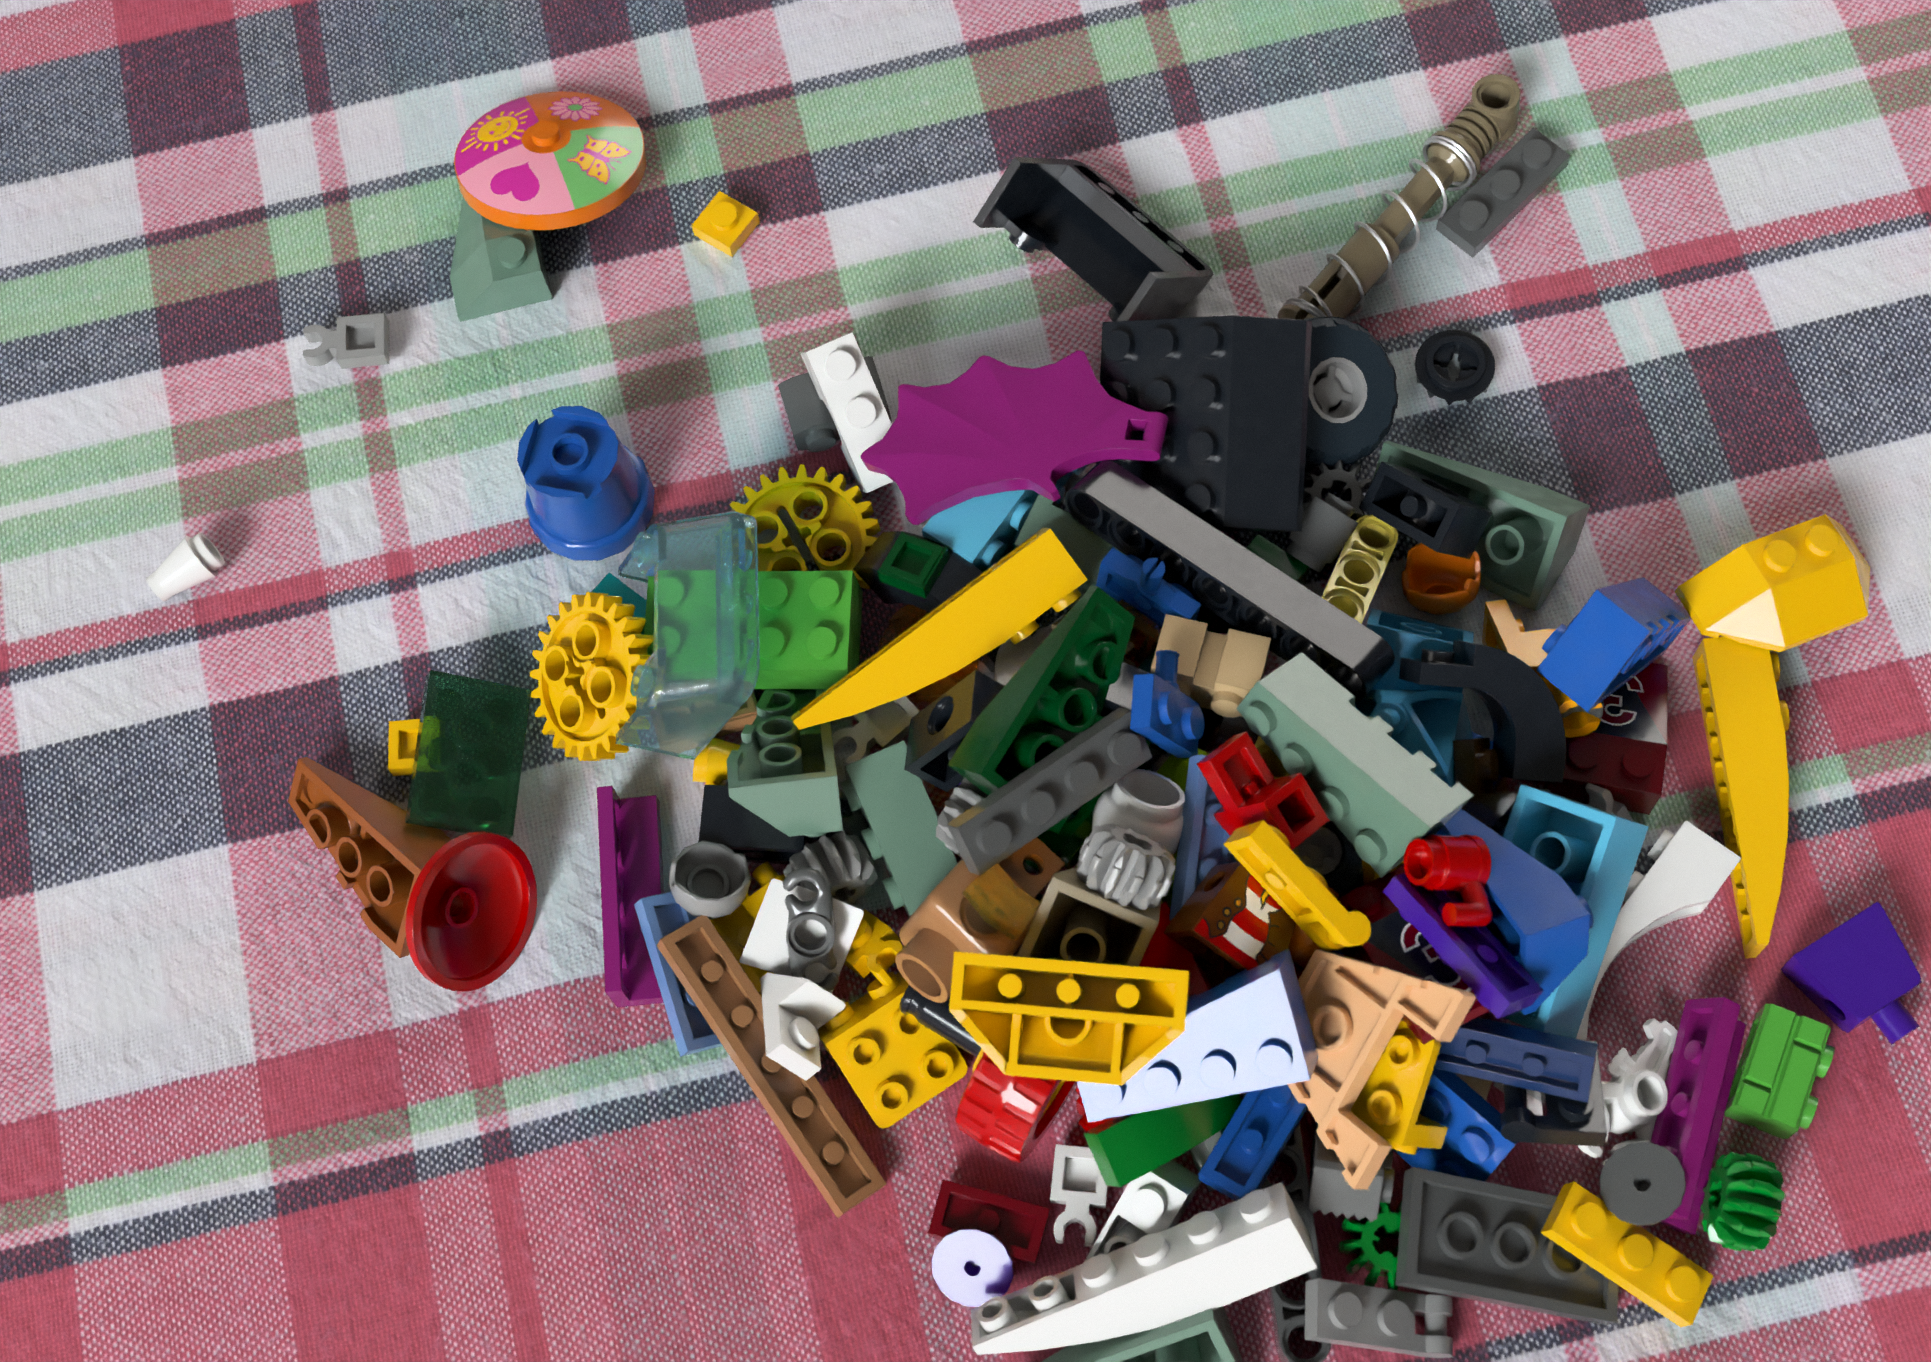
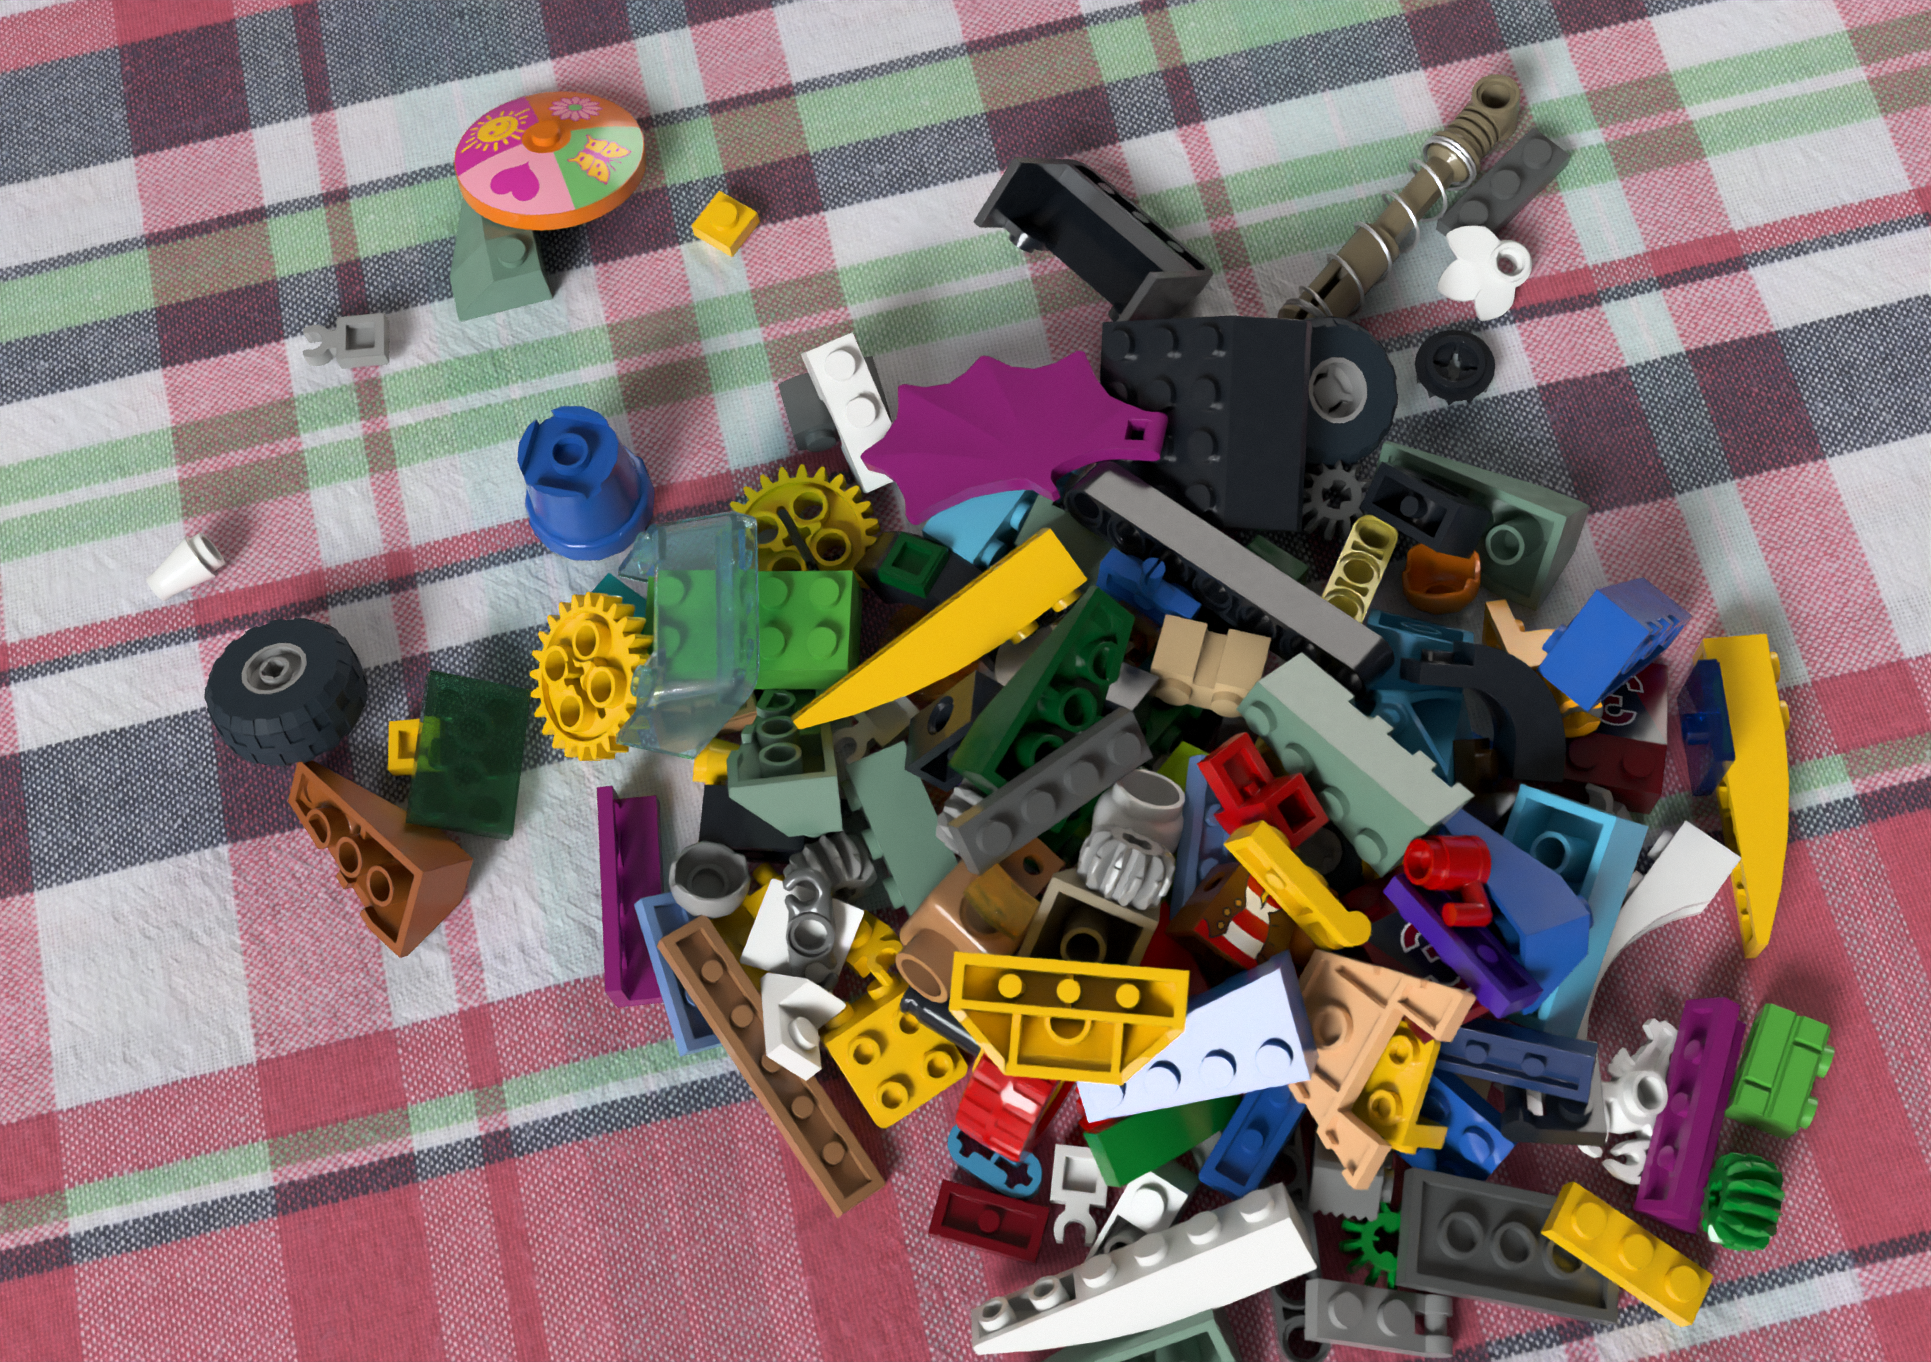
(286, 692): none -> black wheel
(471, 911): red dish -> none
(972, 1267): piece -> none
(991, 1175): none -> dark azure beam
(1163, 711): blue plate -> none
(1324, 532): dark grey brick -> none
(1477, 272): none -> white plate
(1642, 1183): dark grey piece -> none
(1705, 727): none -> clear blue plate
(1782, 587): yellow wedge -> none
(1859, 974): dark purple torso -> none

